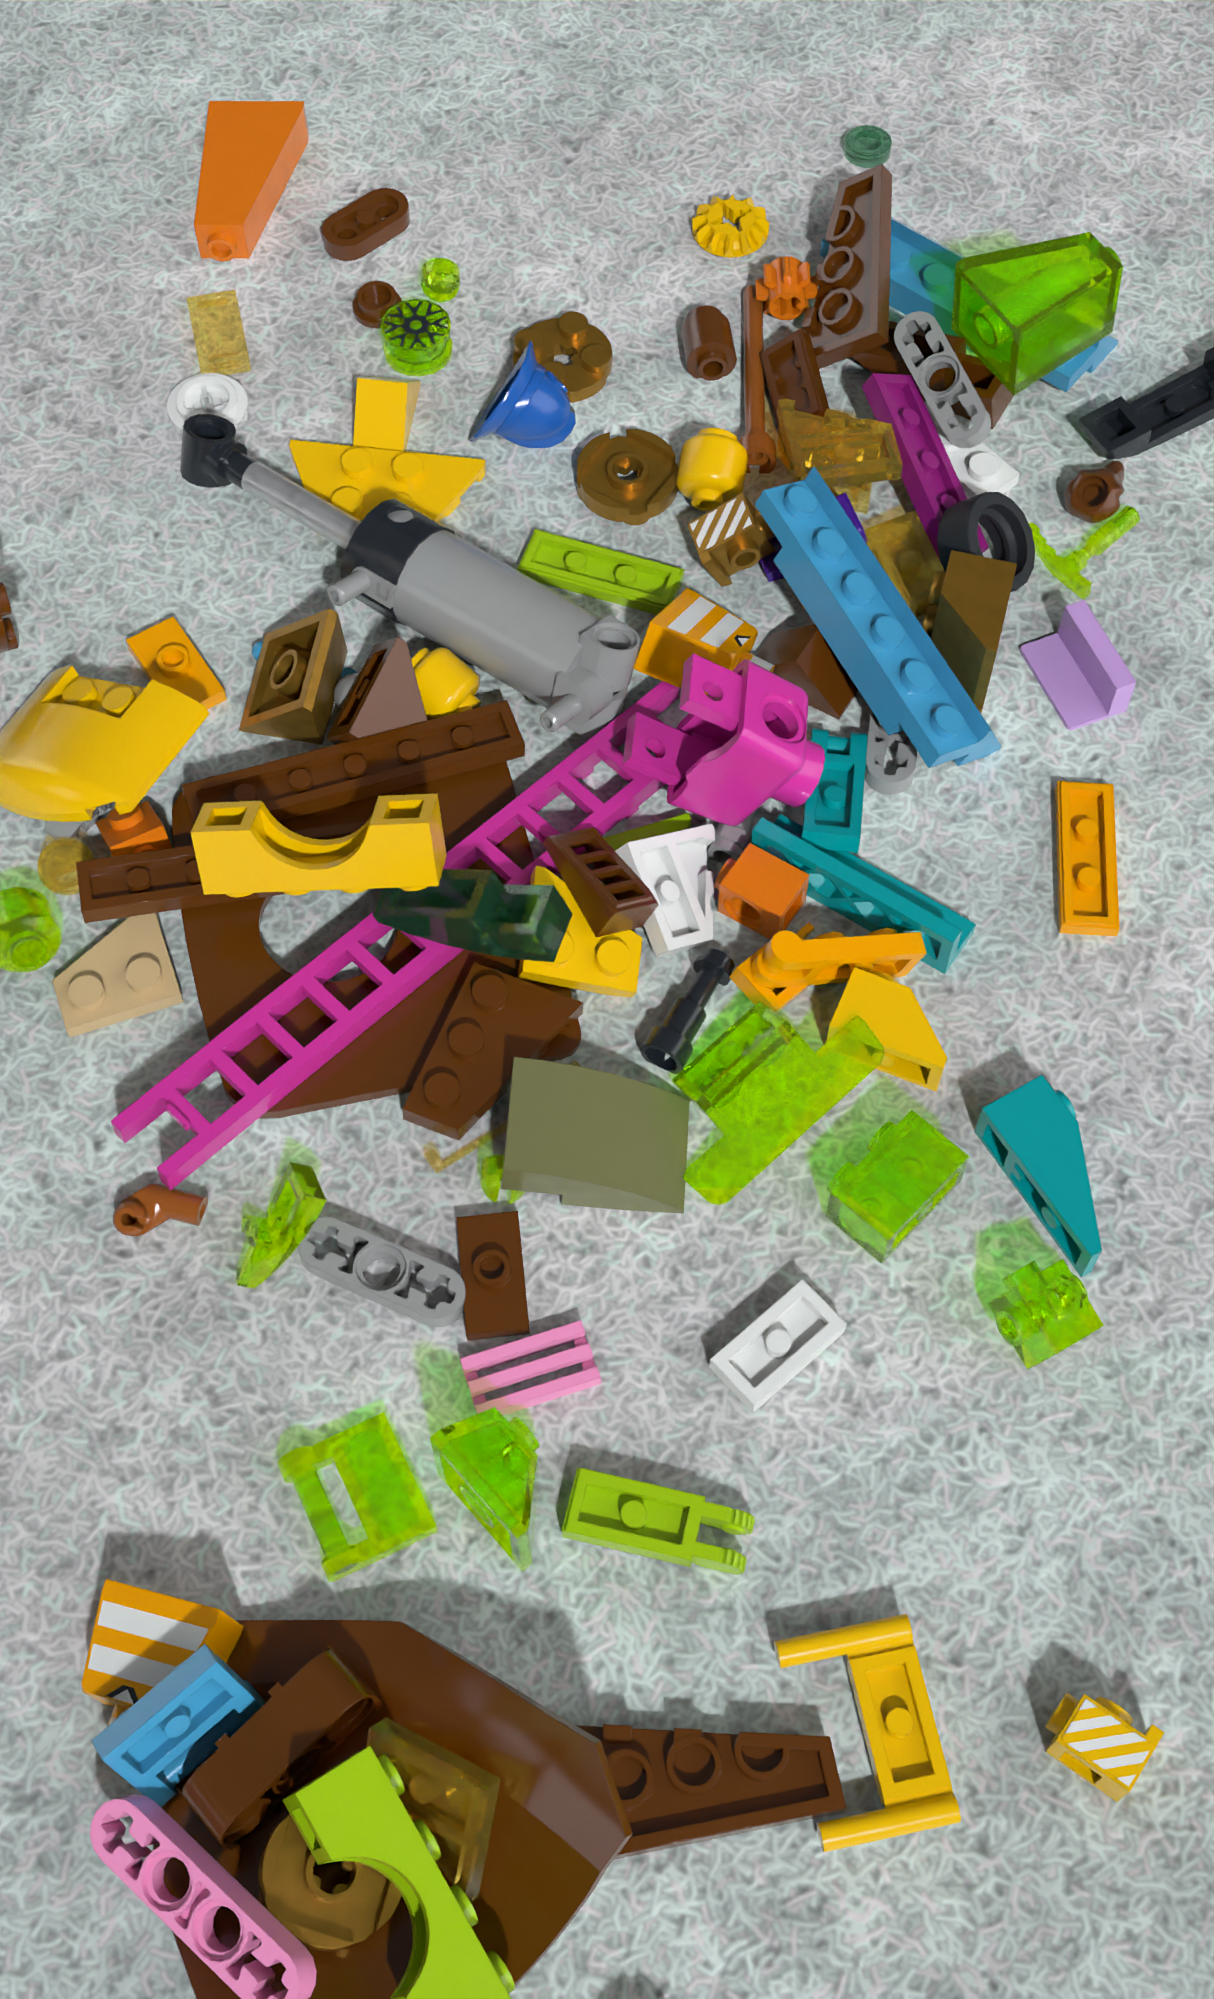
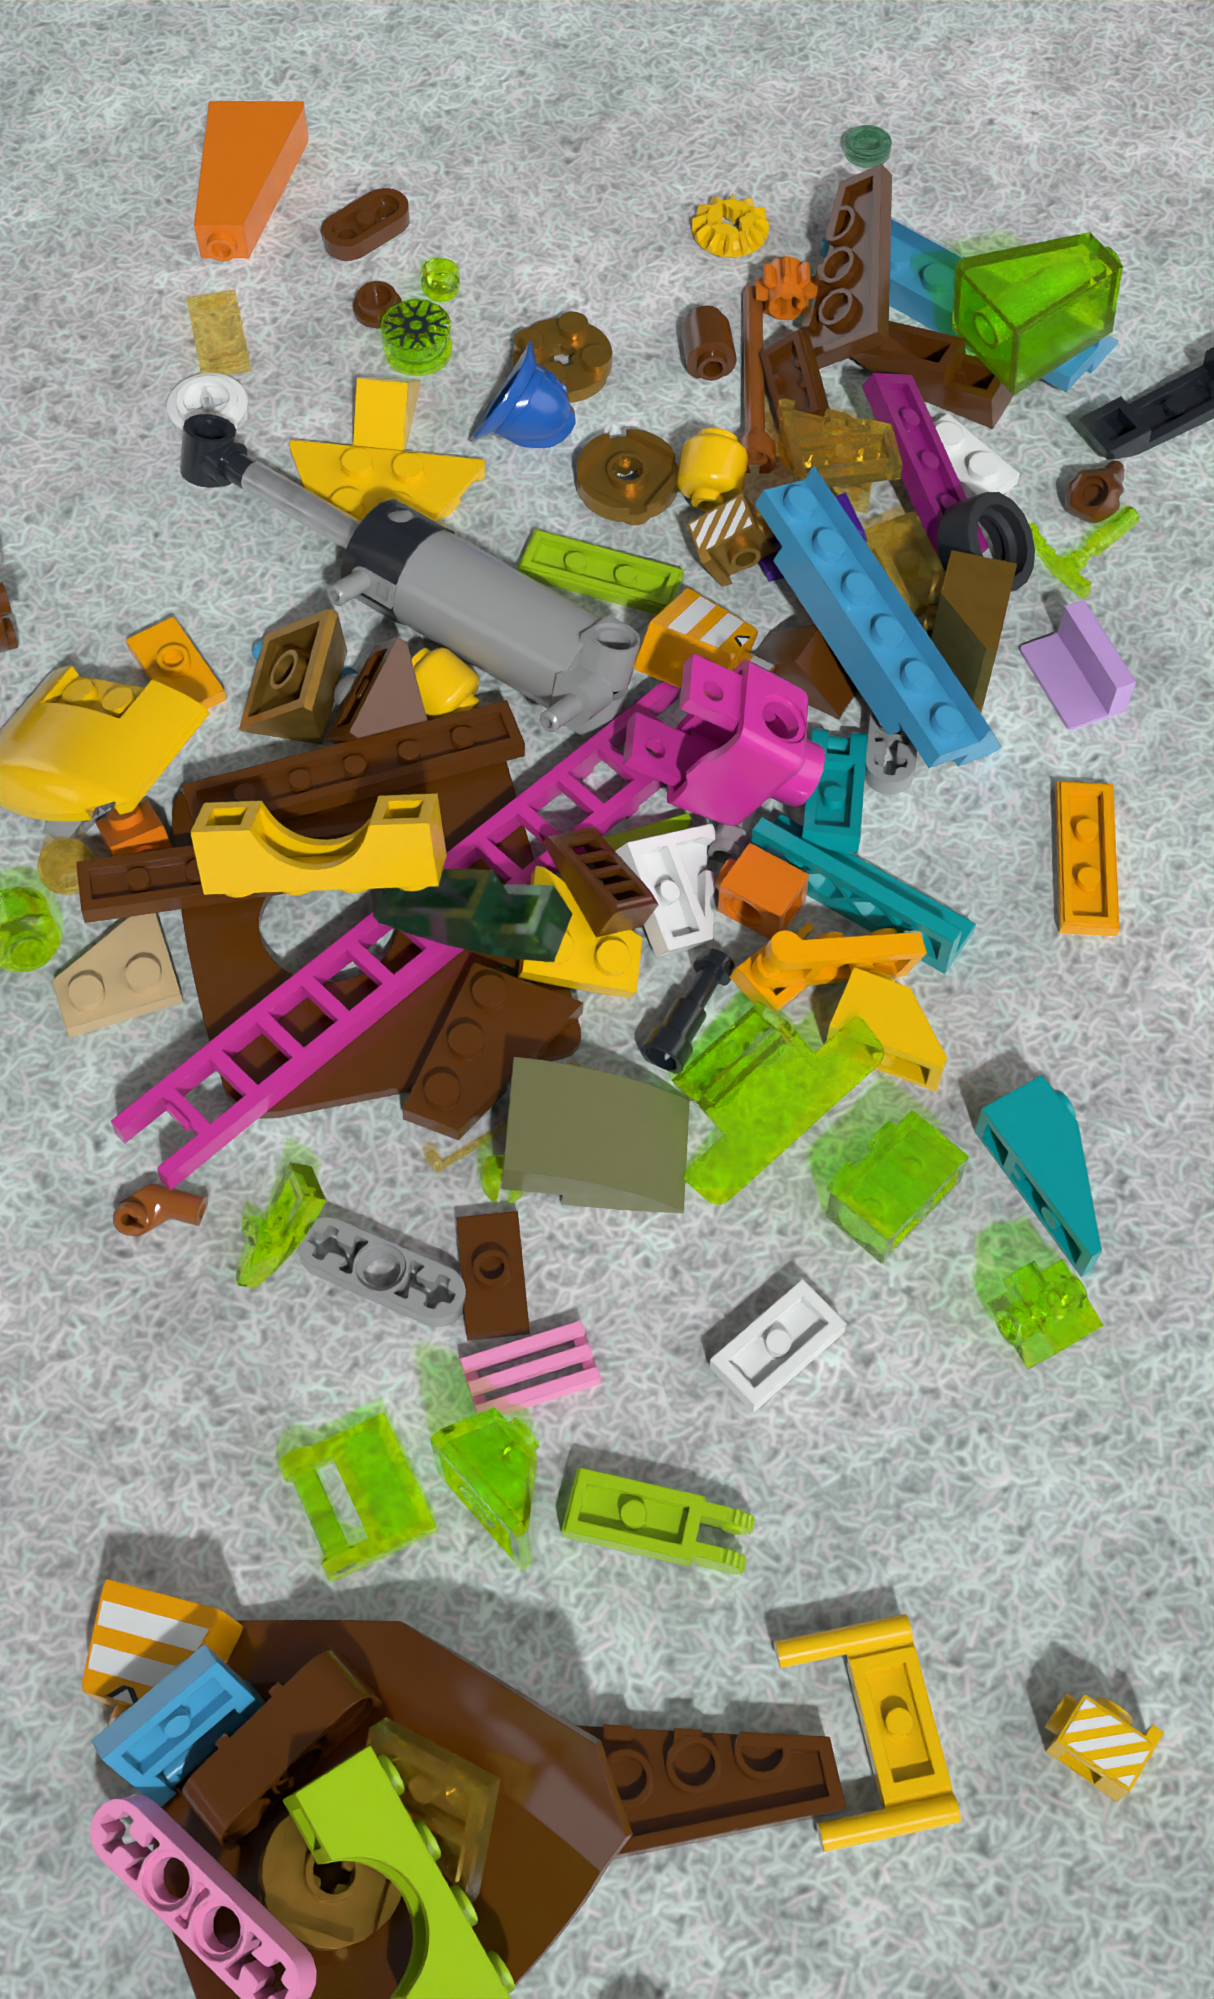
(924, 368): light grey beam -> none

